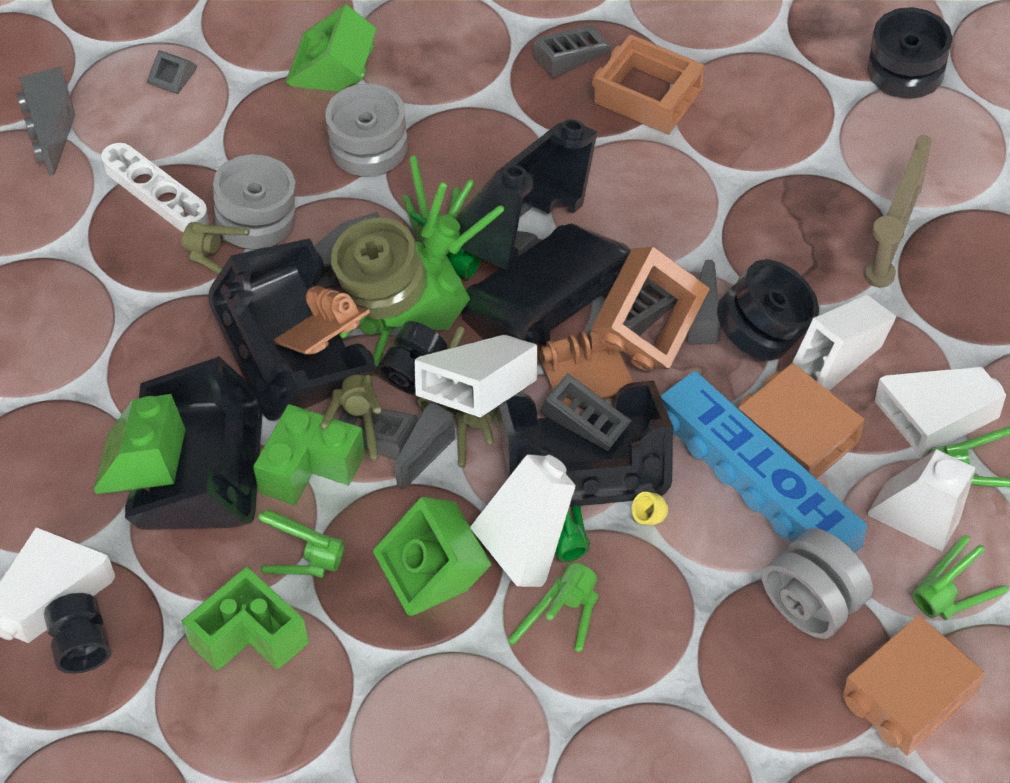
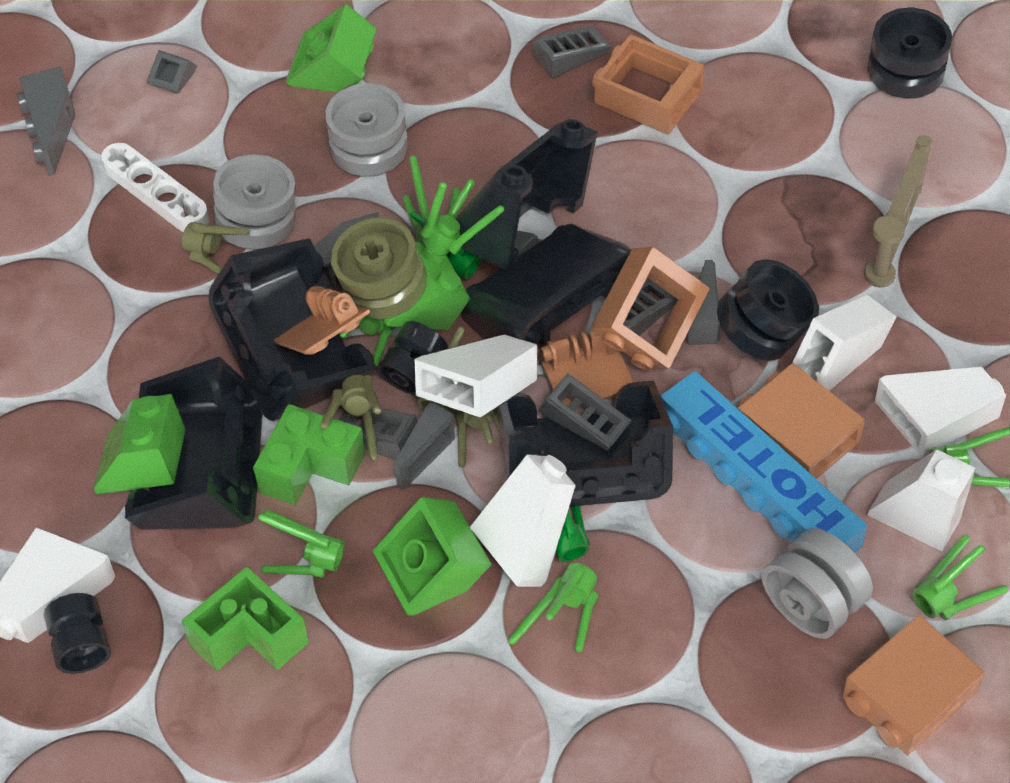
(647, 503): light yellow hinge -> none

